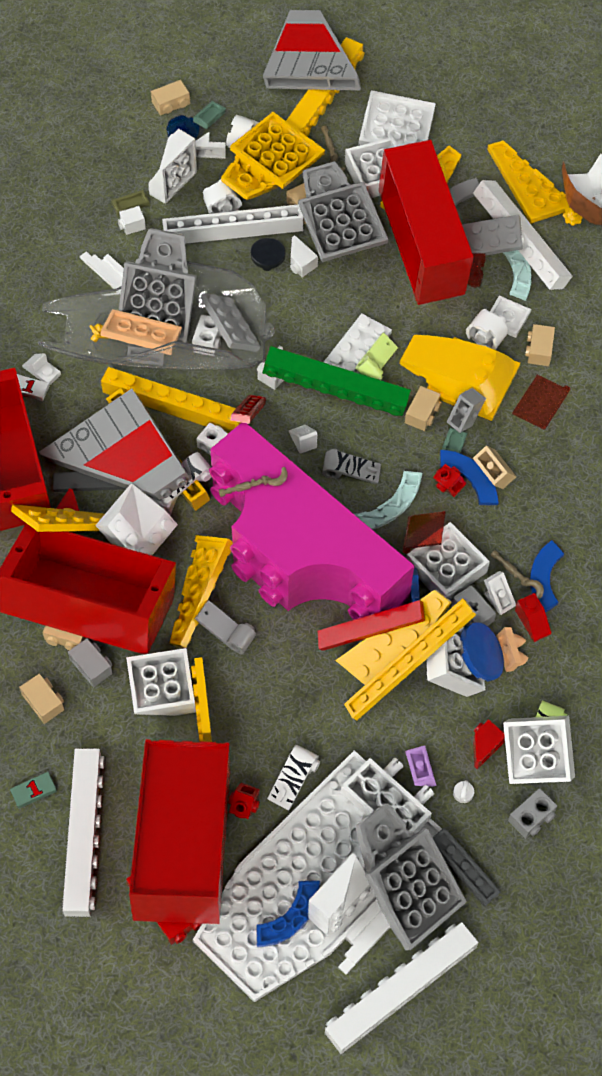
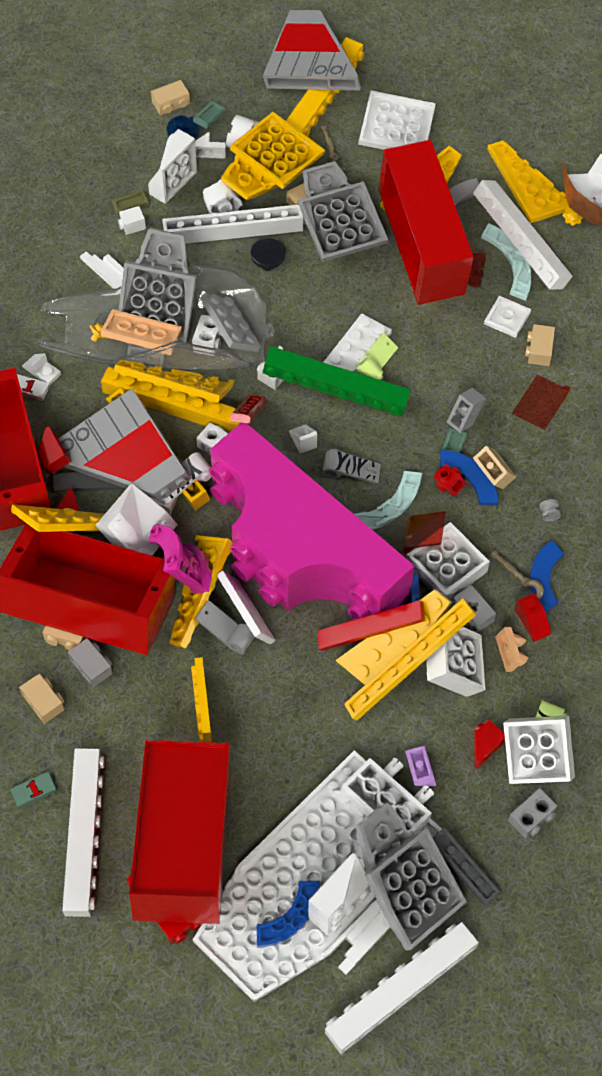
(52, 452): none -> red slope
(161, 683): white slope -> none
(178, 380): none -> yellow wing
(178, 555): none -> dark pink fence
(244, 801): red brick -> none
(246, 607): none -> white tile
(247, 485): dark tan piece -> none
(297, 767): white door -> none
(302, 258): white slope -> none
(365, 163): white slope -> none
(423, 408): tan brick -> none
(459, 365): yellow wedge -> none
(463, 792): white tile -> none
(482, 651): blue tile -> none
(487, 329): white brick -> none
(494, 235): light grey plate -> none
(499, 593): white slope -> none
(550, 510): none -> light grey wheel

